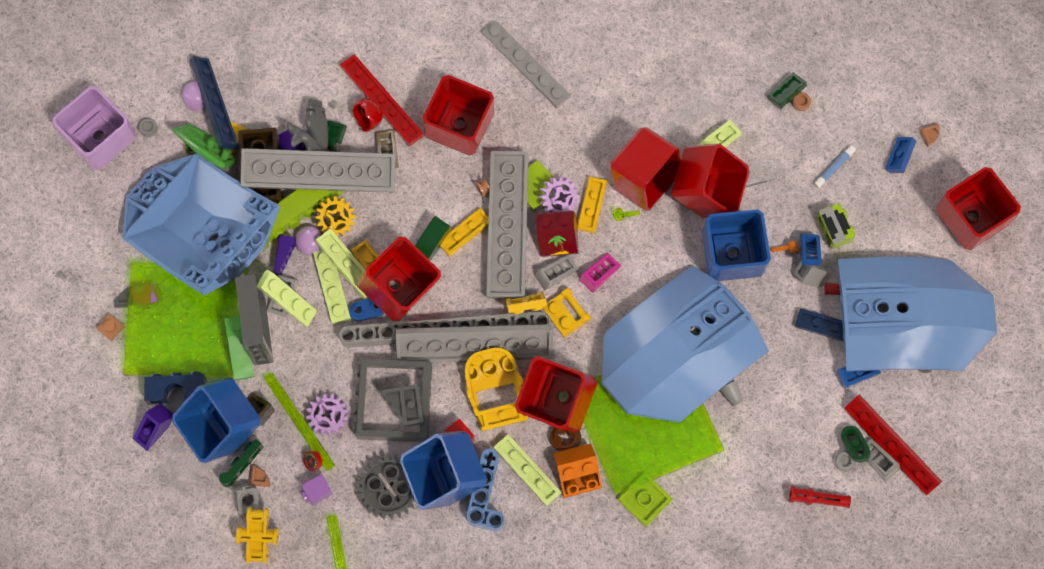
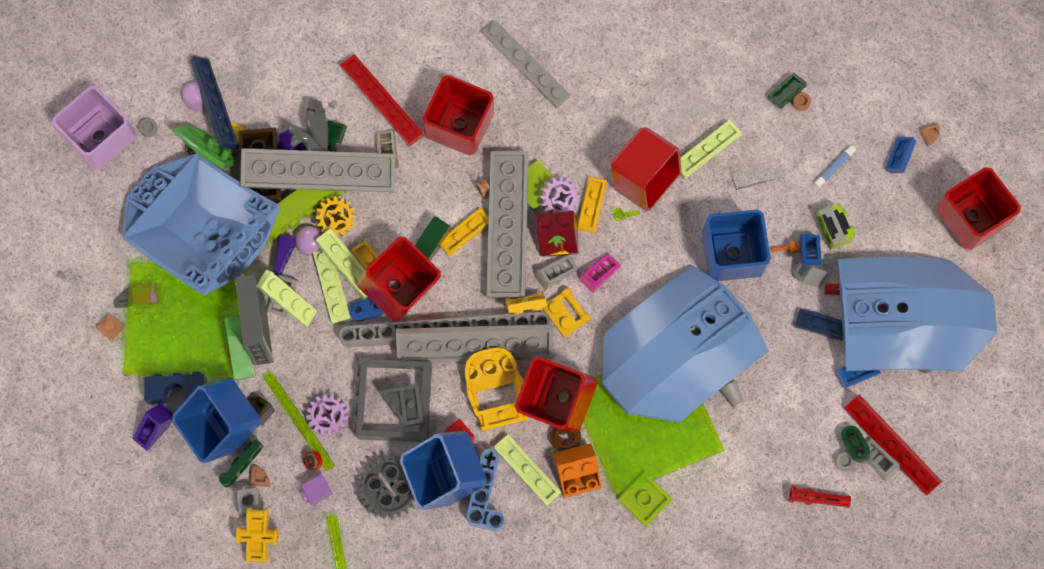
(367, 114): red hair -> none
(710, 180): red plate -> none

